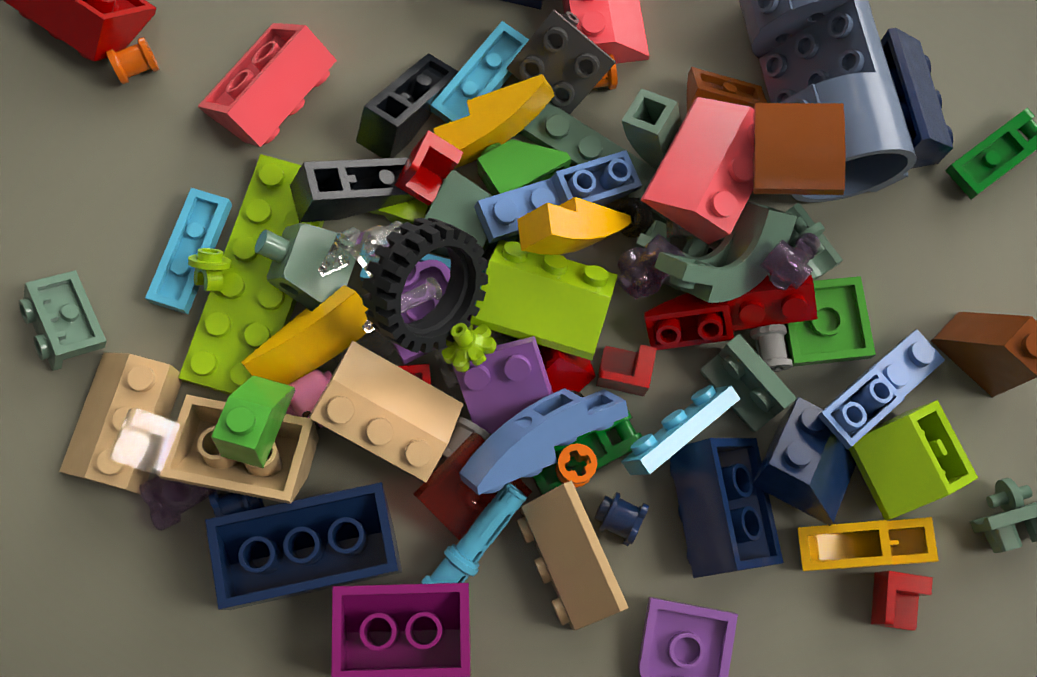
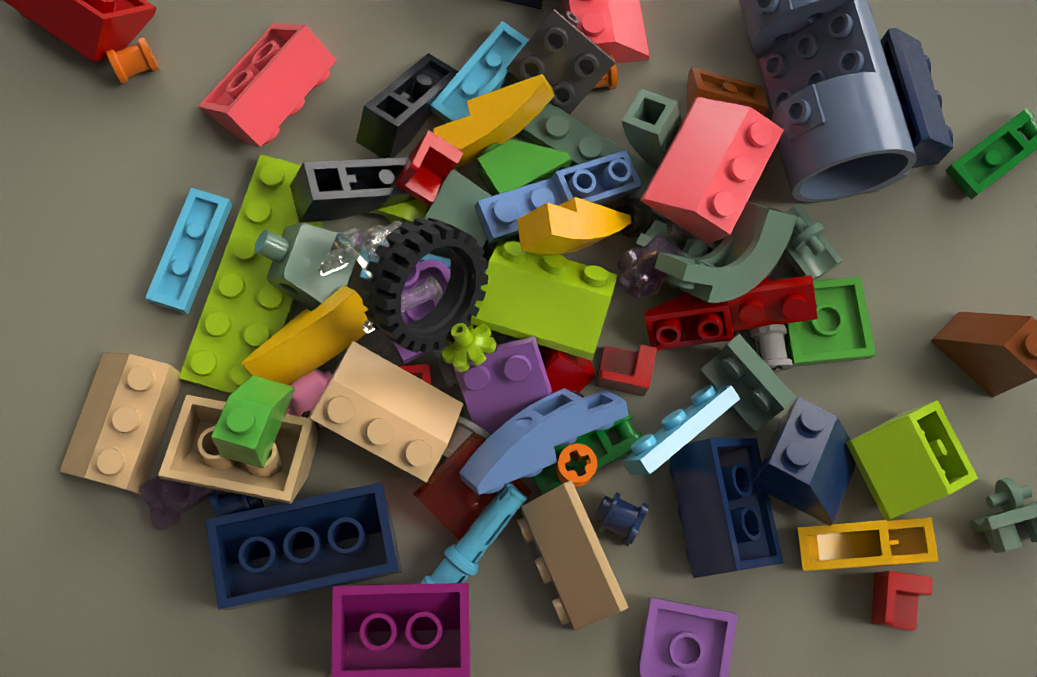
(61, 318): sand green bracket -> none
(144, 441): clear panel -> none
(209, 267): lime plate -> none
(789, 264): clear purple plate -> none
(799, 148): dark orange slope -> none
(880, 389): medium blue slope -> none

